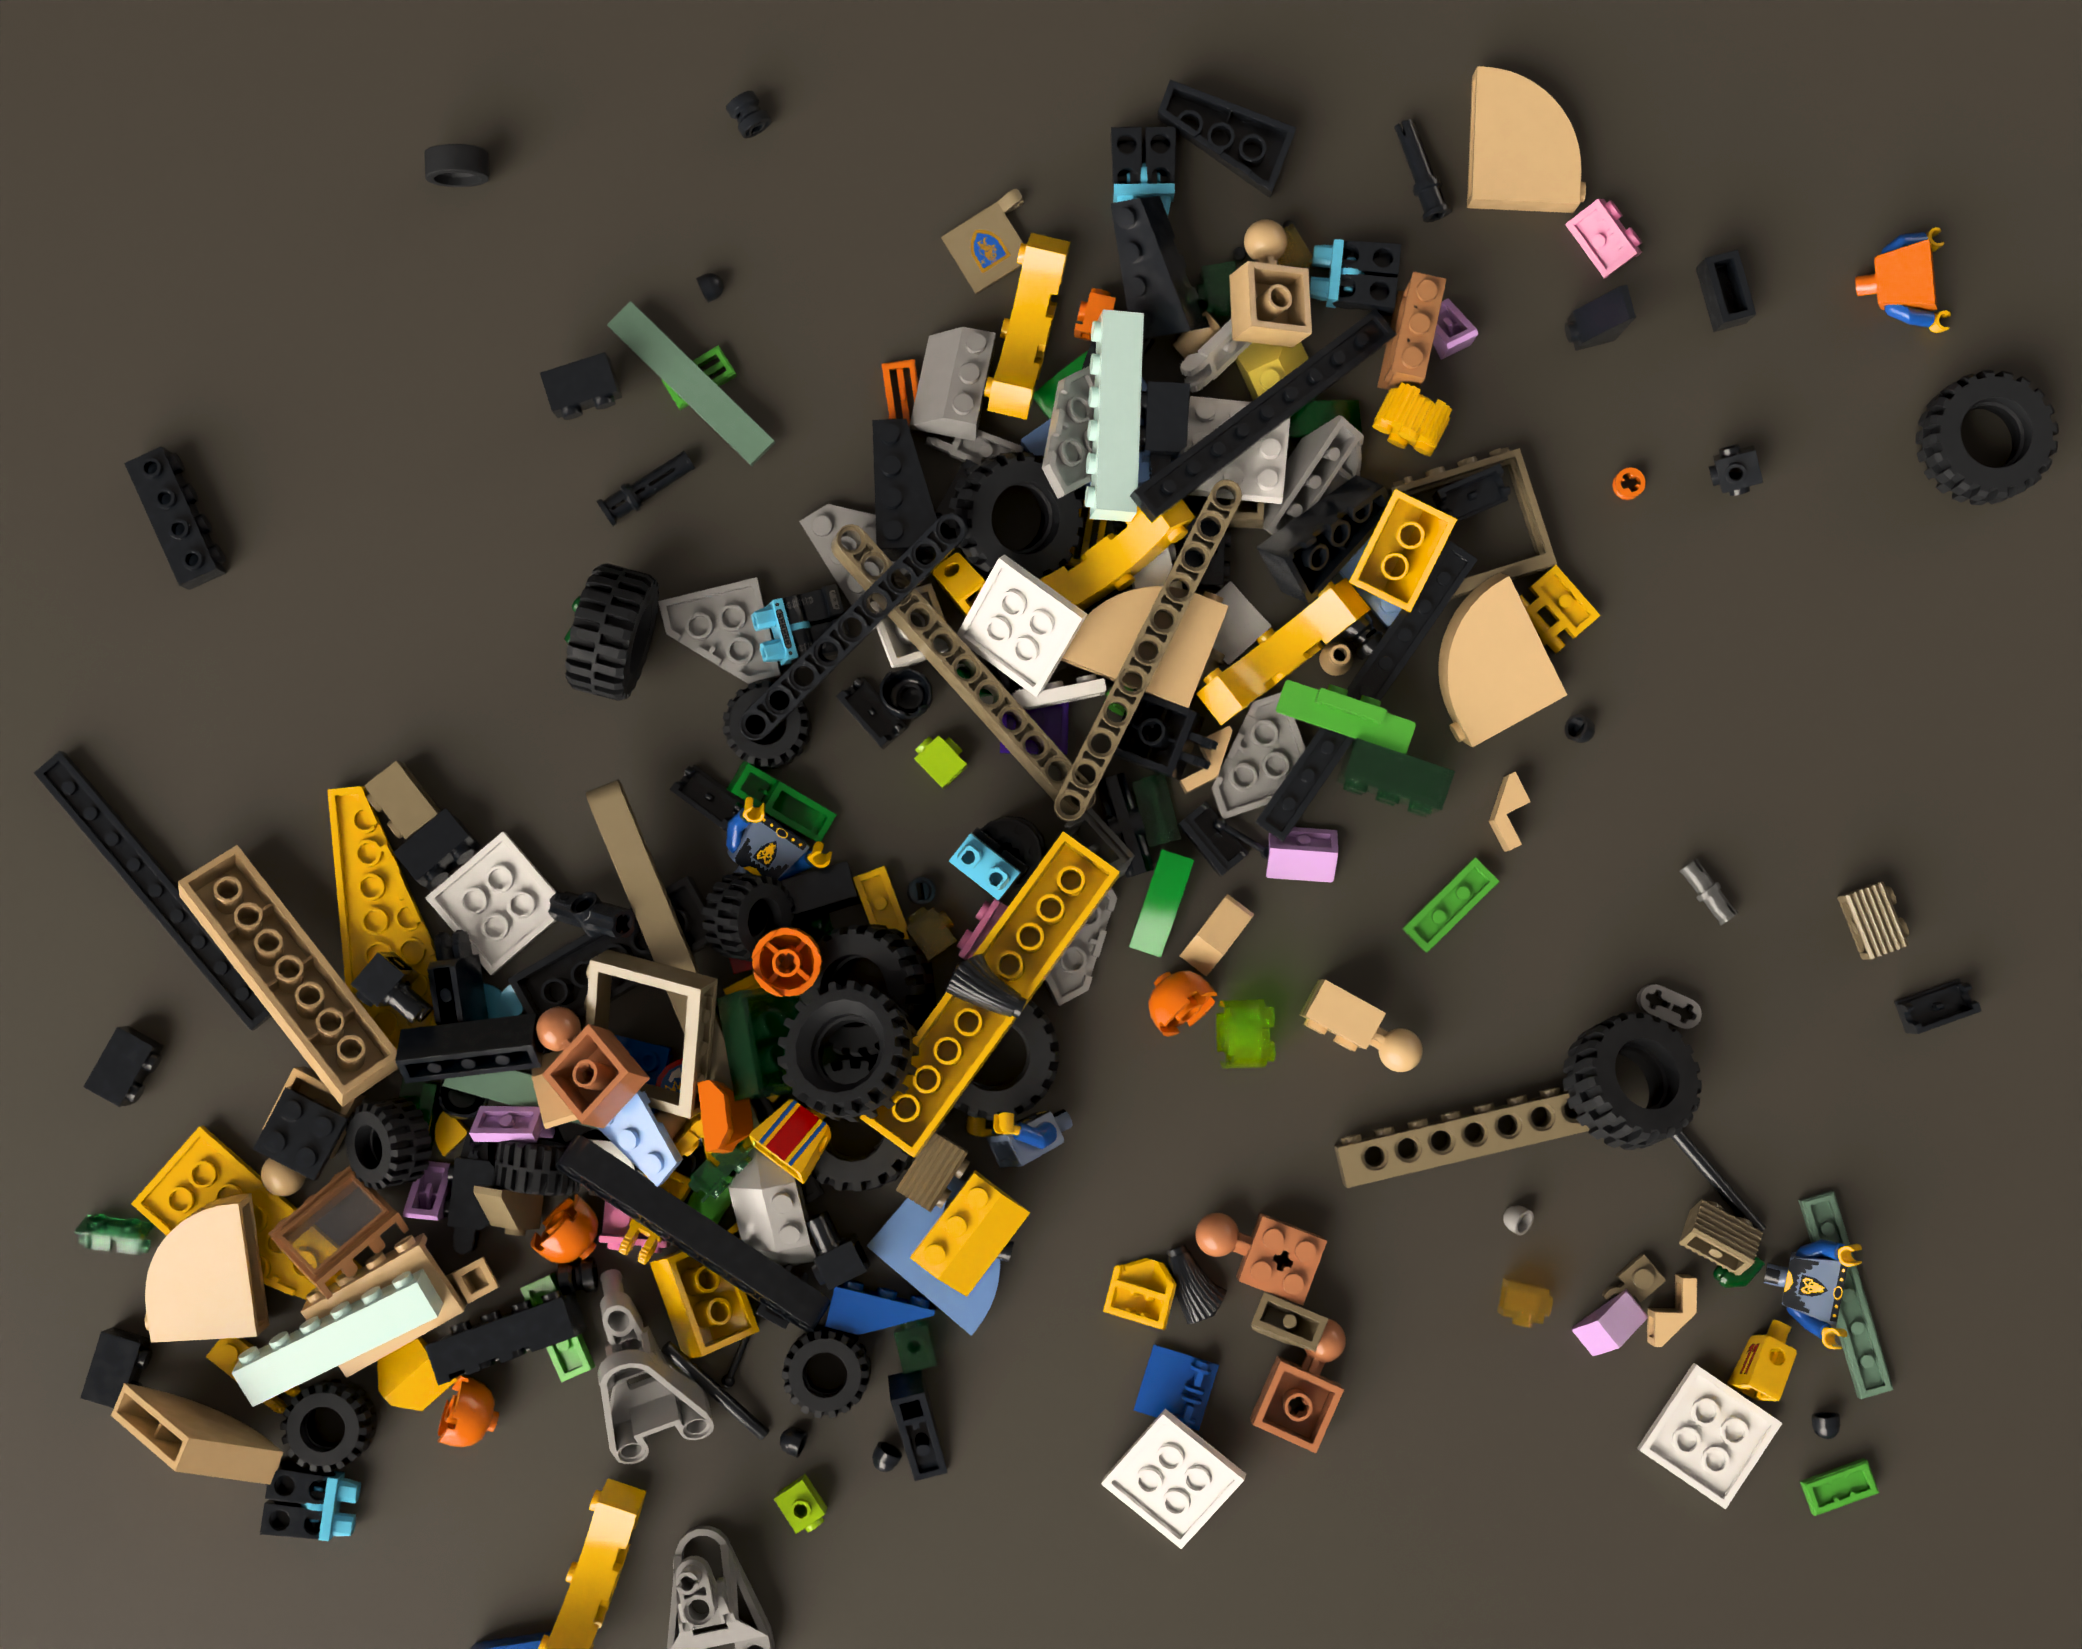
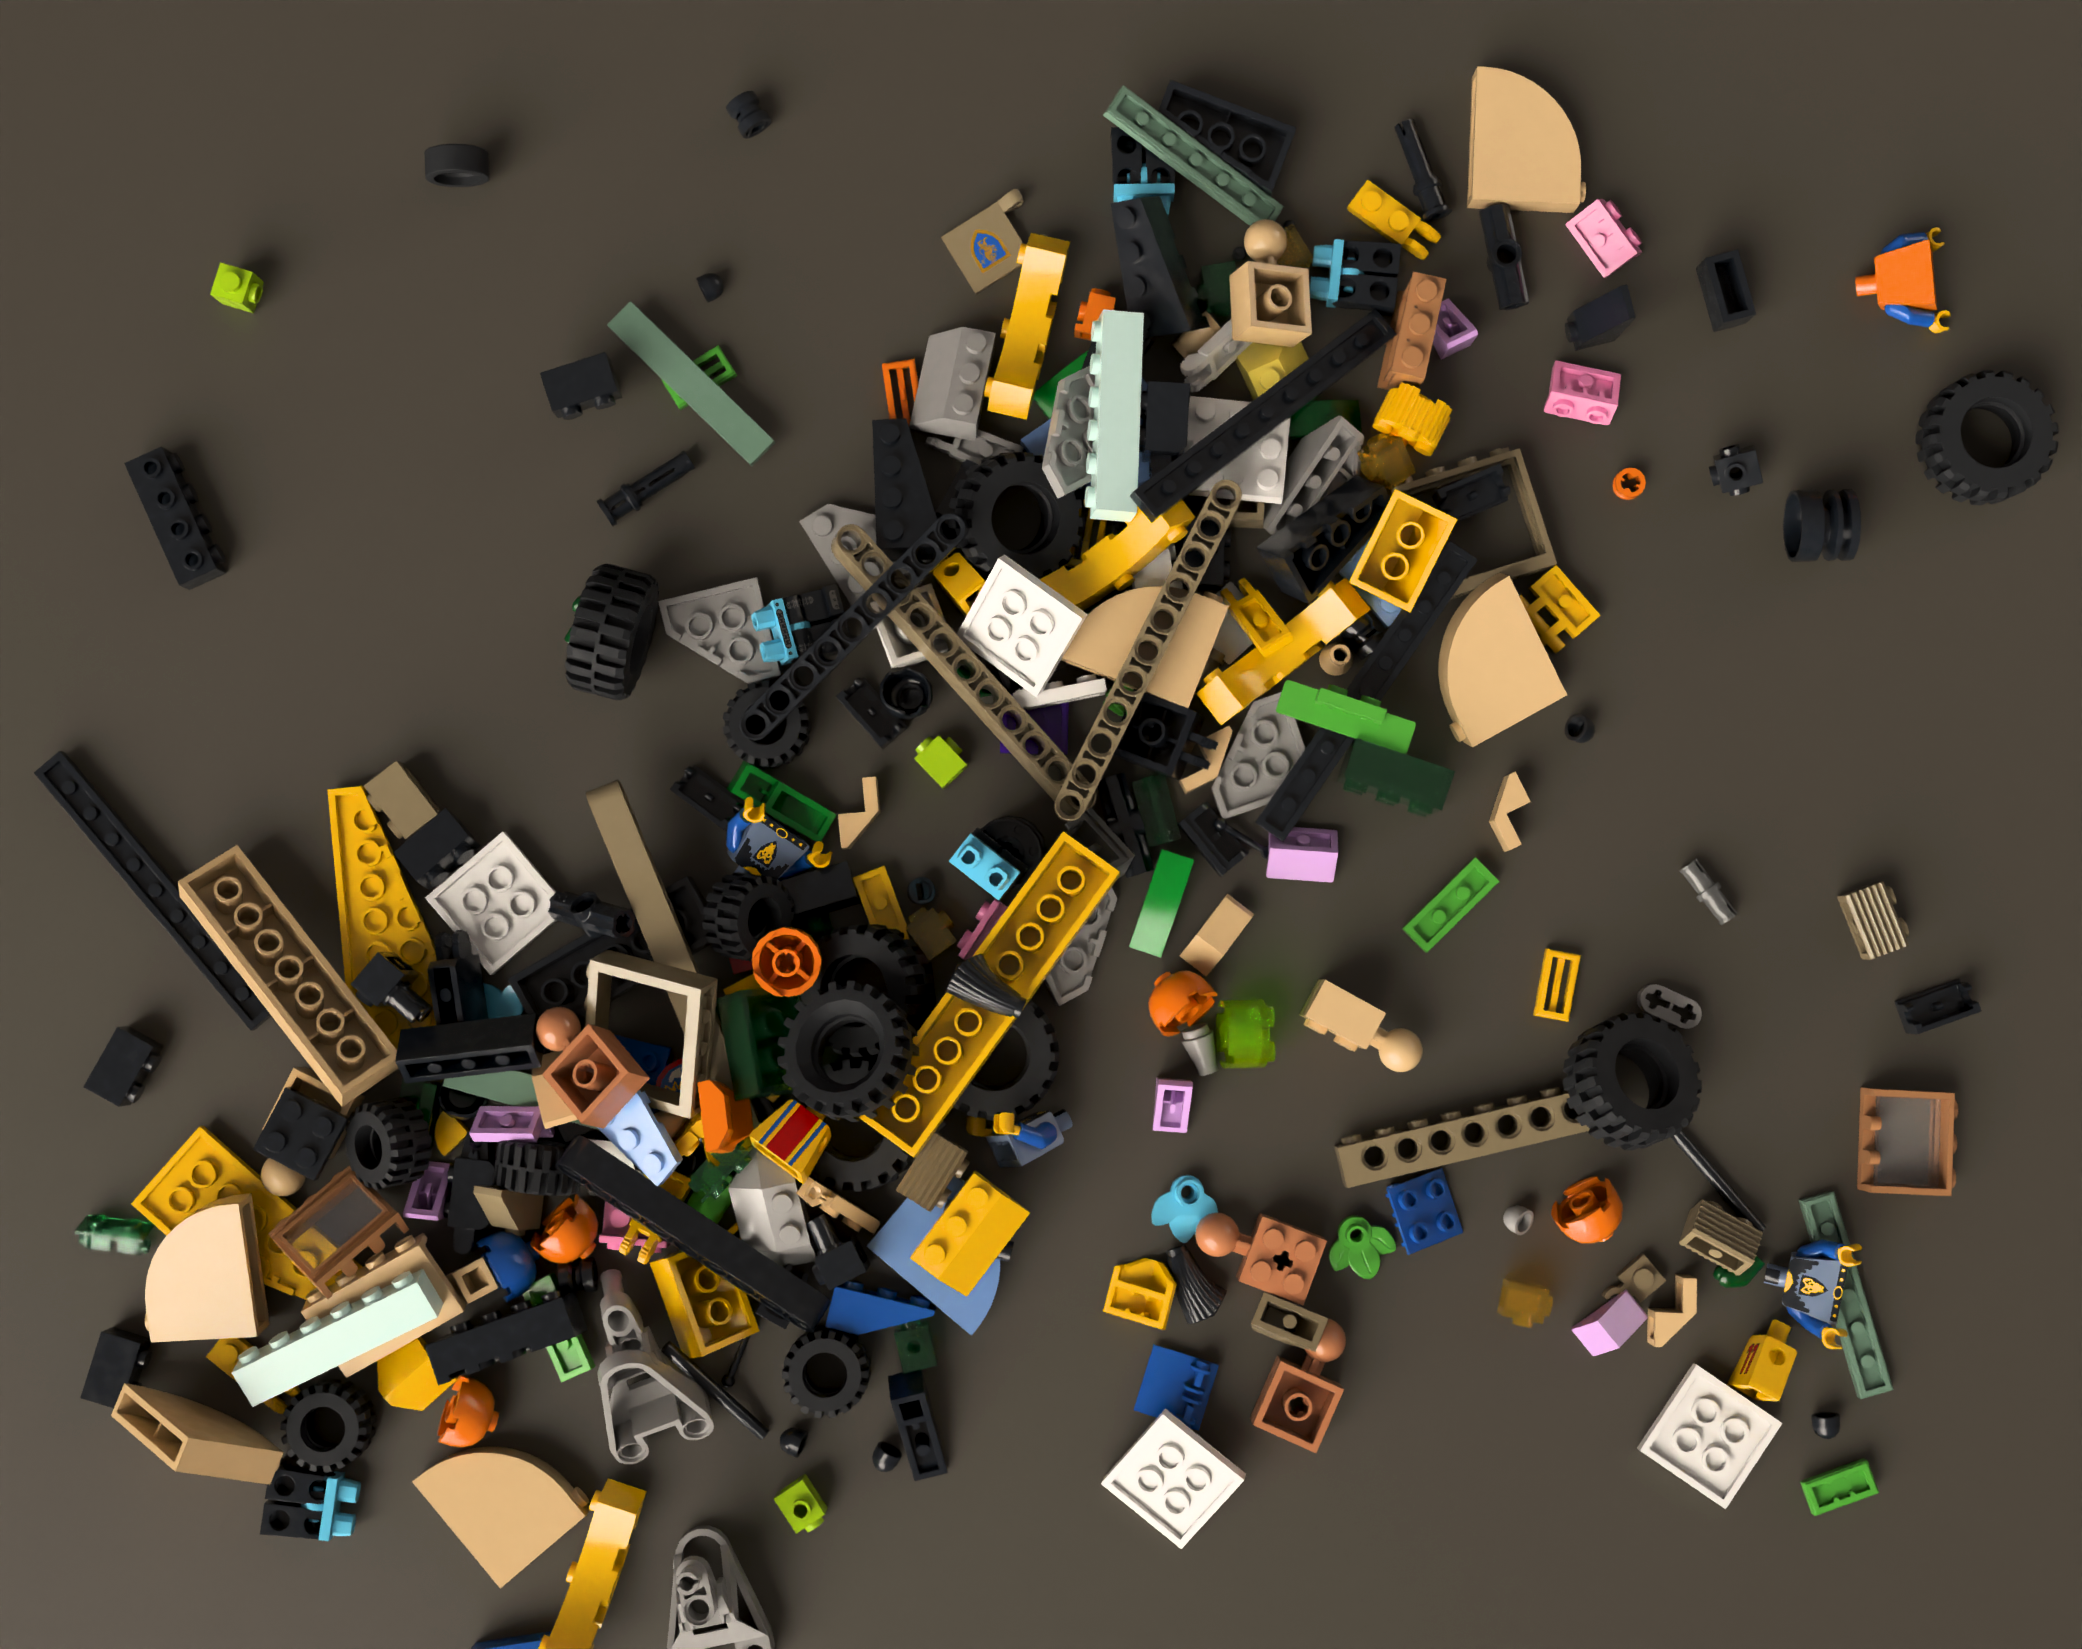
(237, 288): none -> lime brick
(502, 1505): none -> tan brick
(510, 1262): none -> blue cylinder
(834, 1204): none -> tan hinge
(855, 824): none -> tan slope
(1172, 1104): none -> lavender slope
(1181, 1212): none -> medium azure plate
(1191, 158): none -> sand green tile
(1201, 1047): none -> light grey cone
(1257, 619): none -> yellow hinge
(1364, 1250): none -> bright green plate
(1386, 460): none -> clear yellow brick
(1391, 219): none -> yellow hinge
(1424, 1211): none -> blue hinge
(1500, 236): none -> black piece
(1543, 985): none -> yellow tile
(1583, 393): none -> bright pink bracket
(1589, 1211): none -> orange cylinder
(1821, 525): none -> black wheel
(1906, 1142): none -> window

